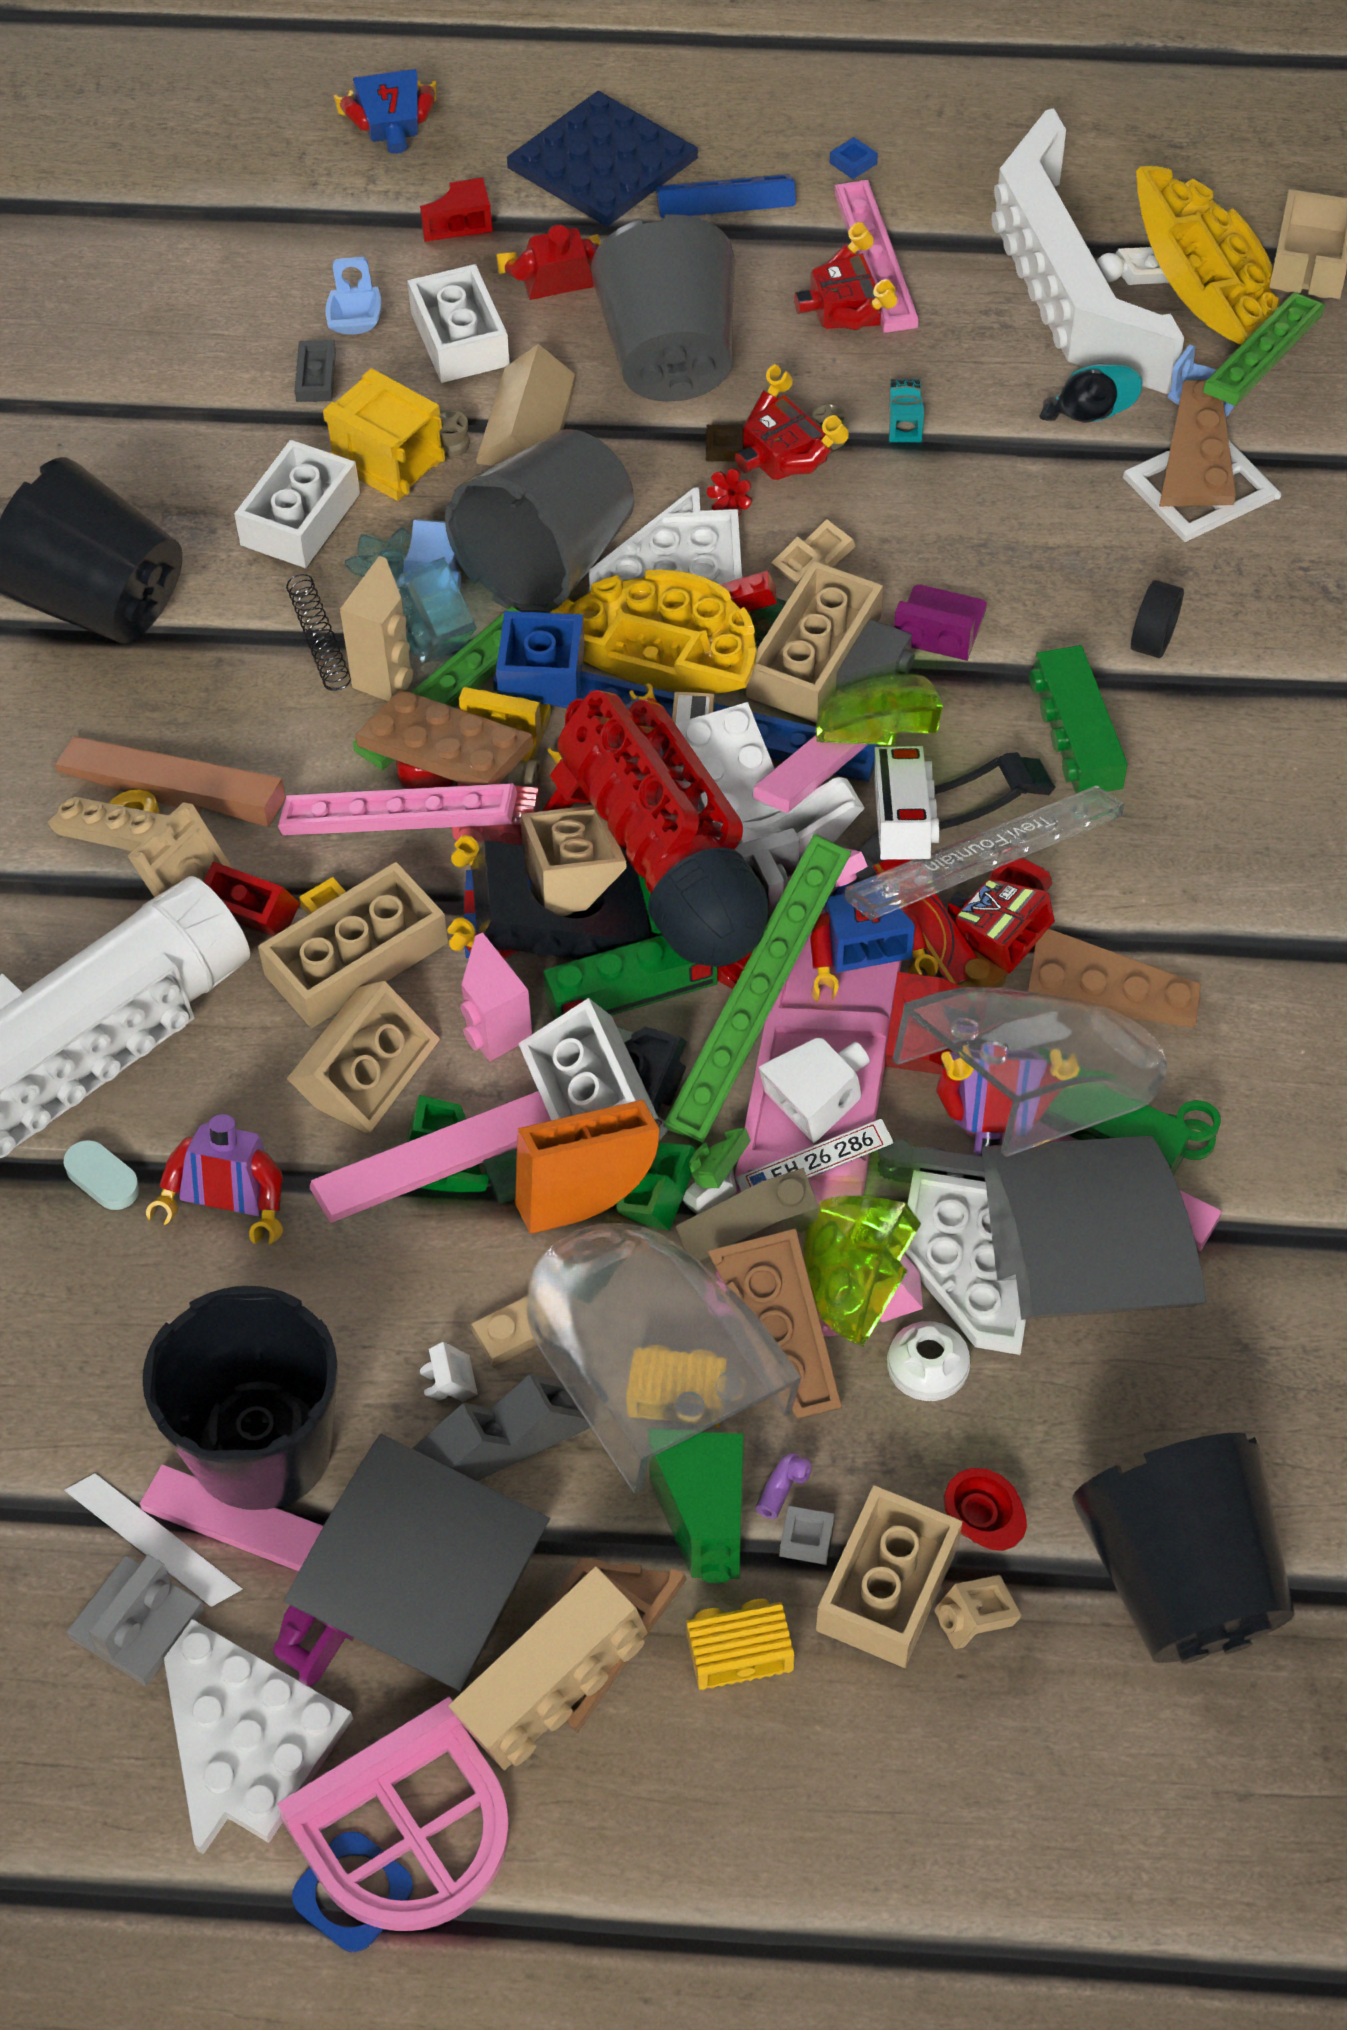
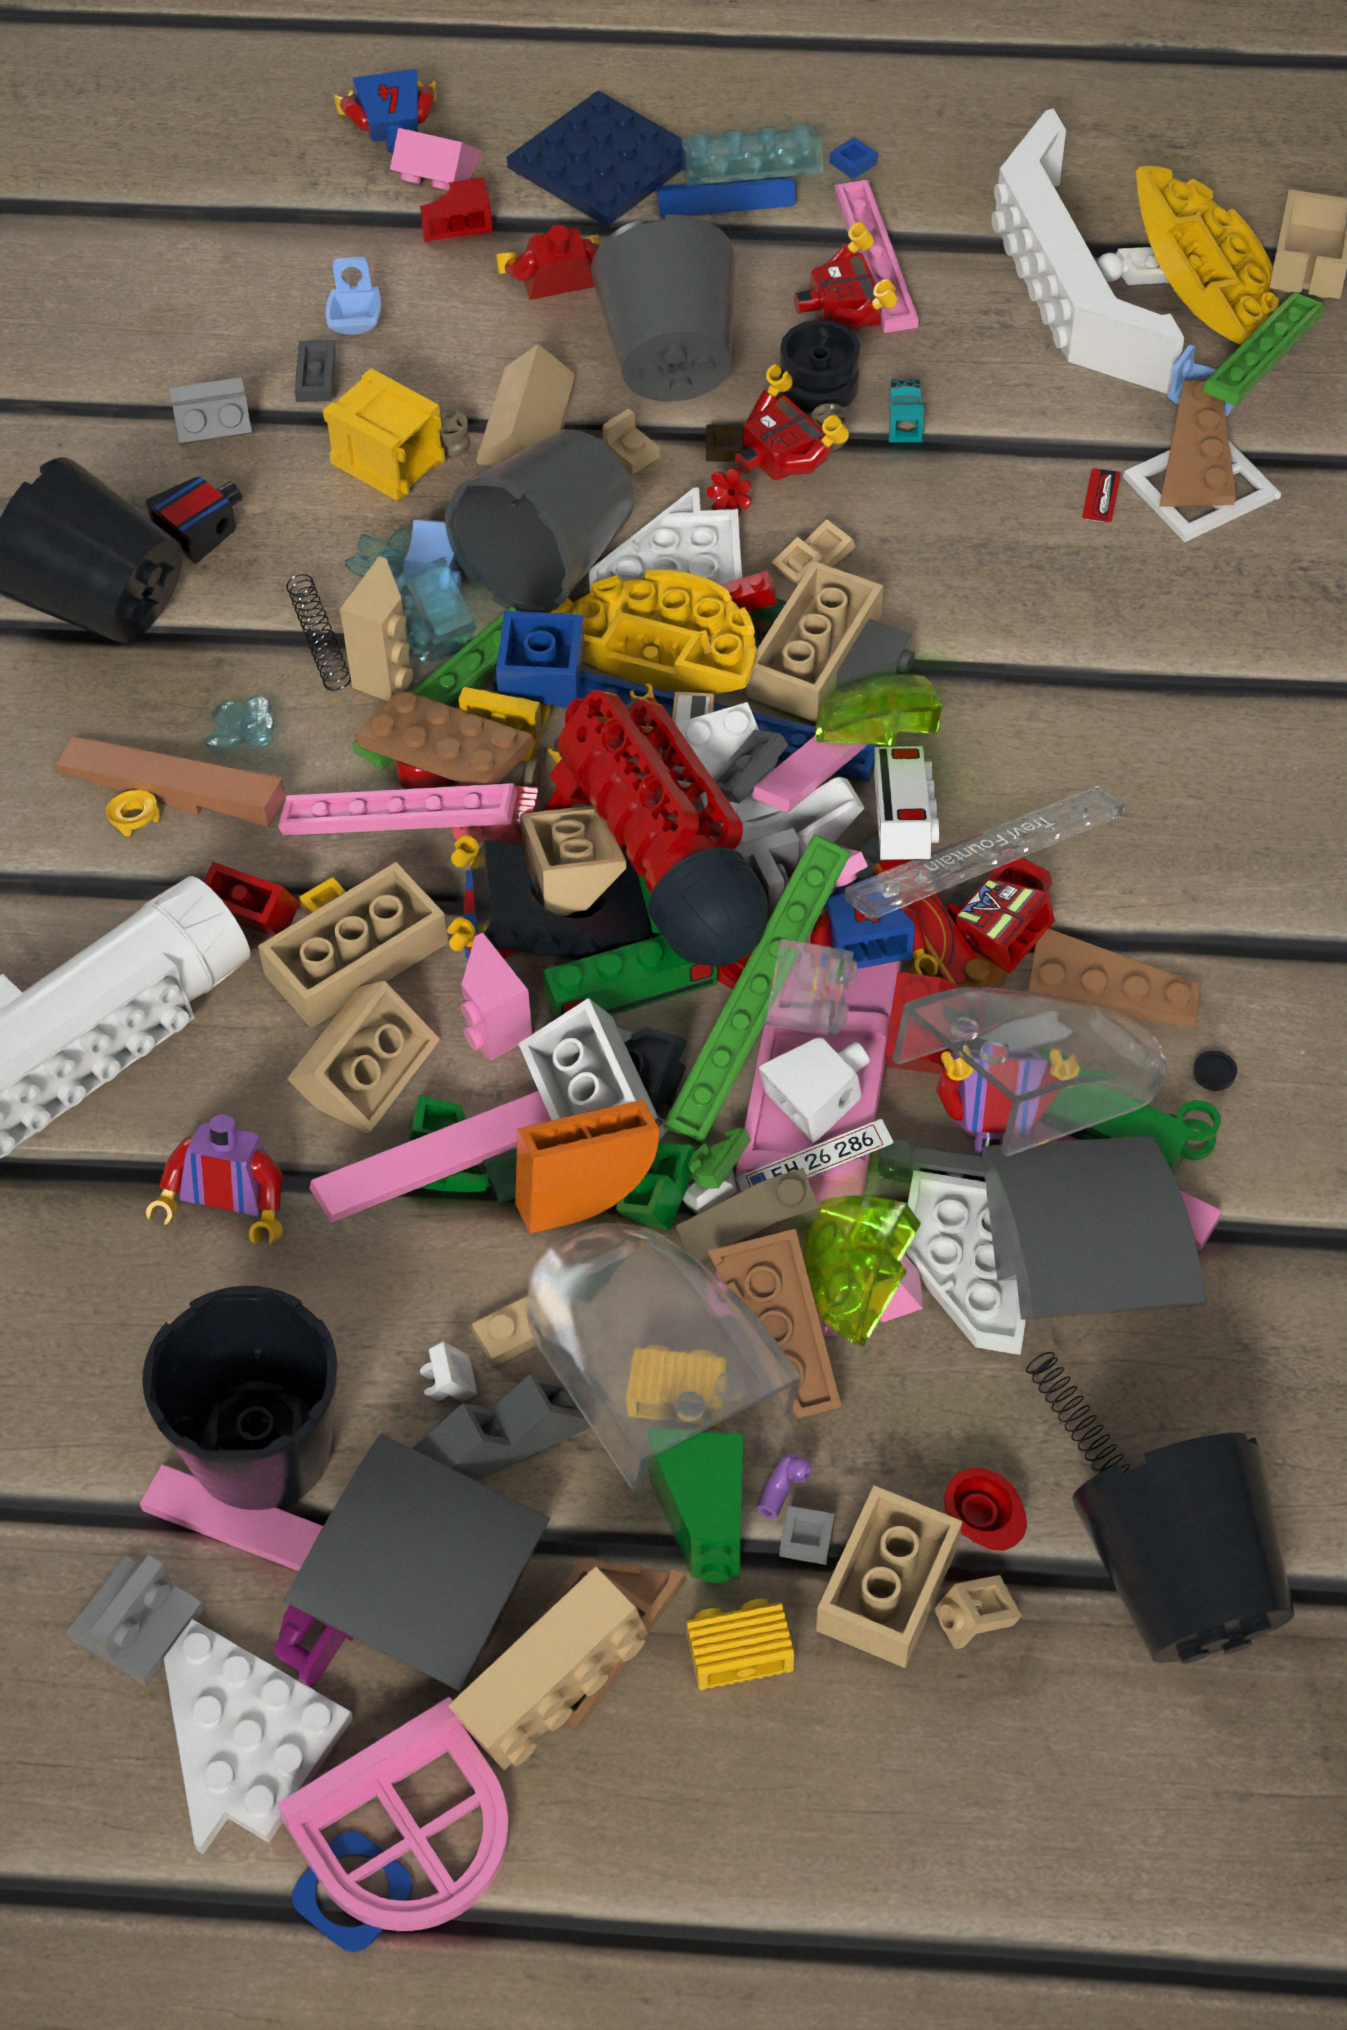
(101, 1175): light aqua tile -> none
(153, 1539): white sticker -> none
(161, 845): tan bracket -> none
(196, 515): none -> black torso
(210, 410): none -> light grey bracket
(241, 723): none -> clear light blue plate
(297, 503): white brick -> none
(433, 159): none -> bright pink slope
(458, 323): white brick -> none
(629, 443): none -> tan bracket
(749, 764): none -> dark grey plate
(752, 155): none -> clear light blue brick
(810, 988): none -> clear piece
(822, 364): none -> black wheel
(924, 1377): white piece -> none
(941, 621): magenta bracket -> none
(1022, 775): black piece -> none
(1037, 1371): none -> black piece
(1078, 719): green brick -> none
(1094, 394): black hair -> none
(1101, 495): none -> sticker
(1157, 618): black tyre -> none
(1214, 1070): none -> black piece

